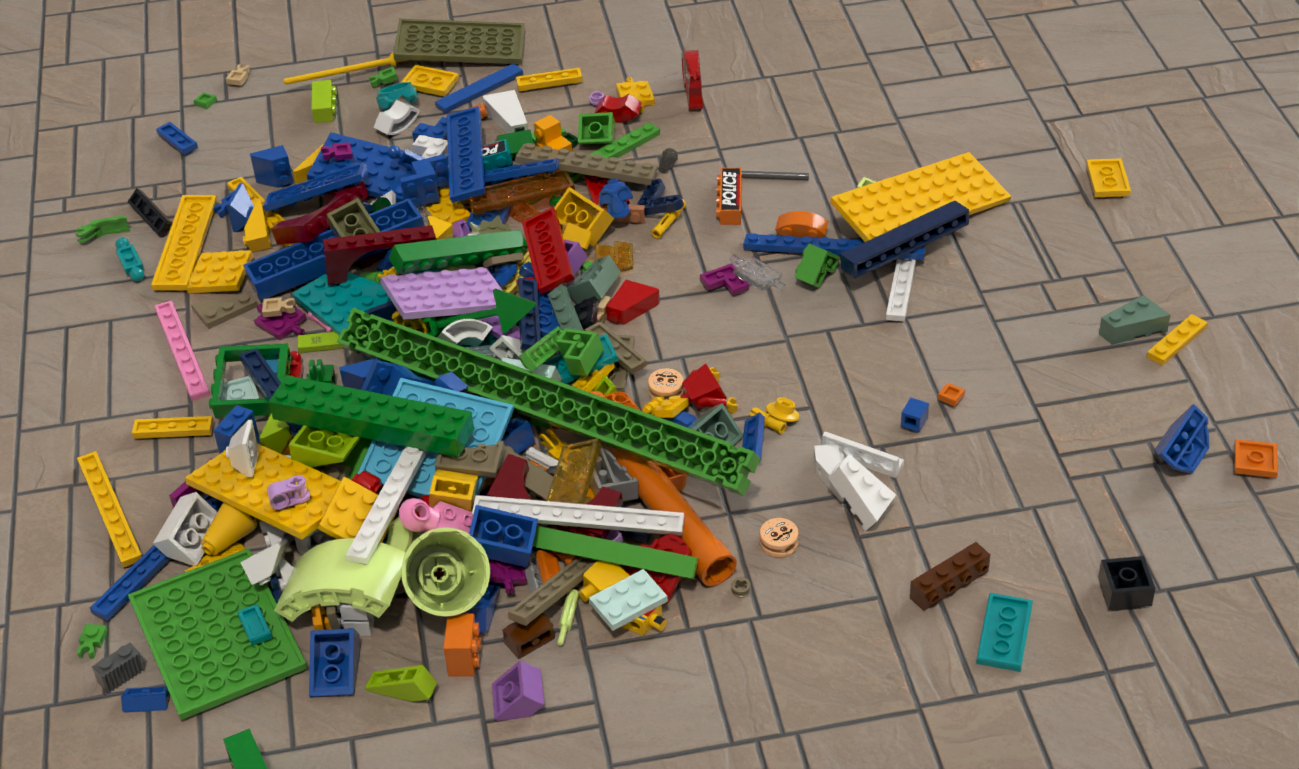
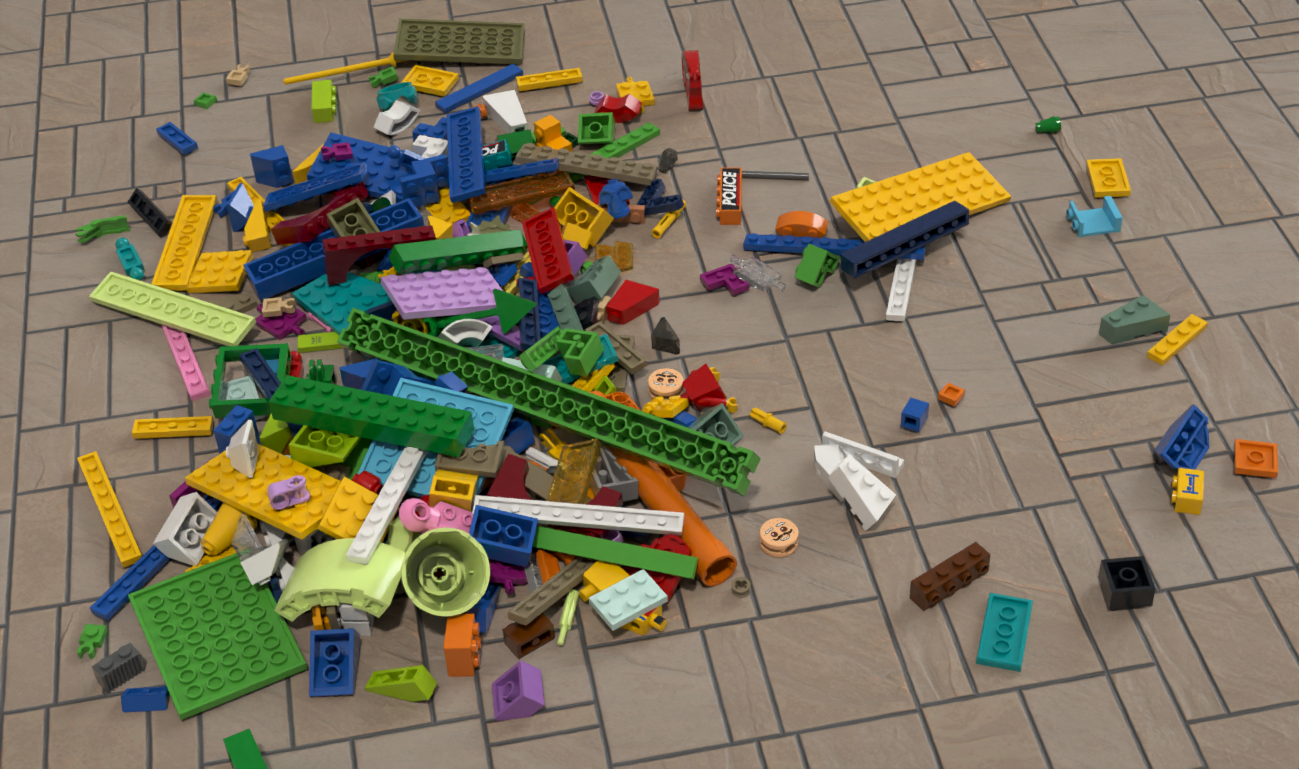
(173, 309): none -> yellowish green plate
(245, 540): none -> clear slope
(254, 624): teal tile -> none
(507, 348): white slope -> none
(664, 338): none -> clear smoke slope
(754, 433): blue plate -> none
(783, 409): yellow piece -> none
(1050, 124): none -> green cone
(1095, 221): none -> medium azure panel
(1188, 491): none -> yellow brick

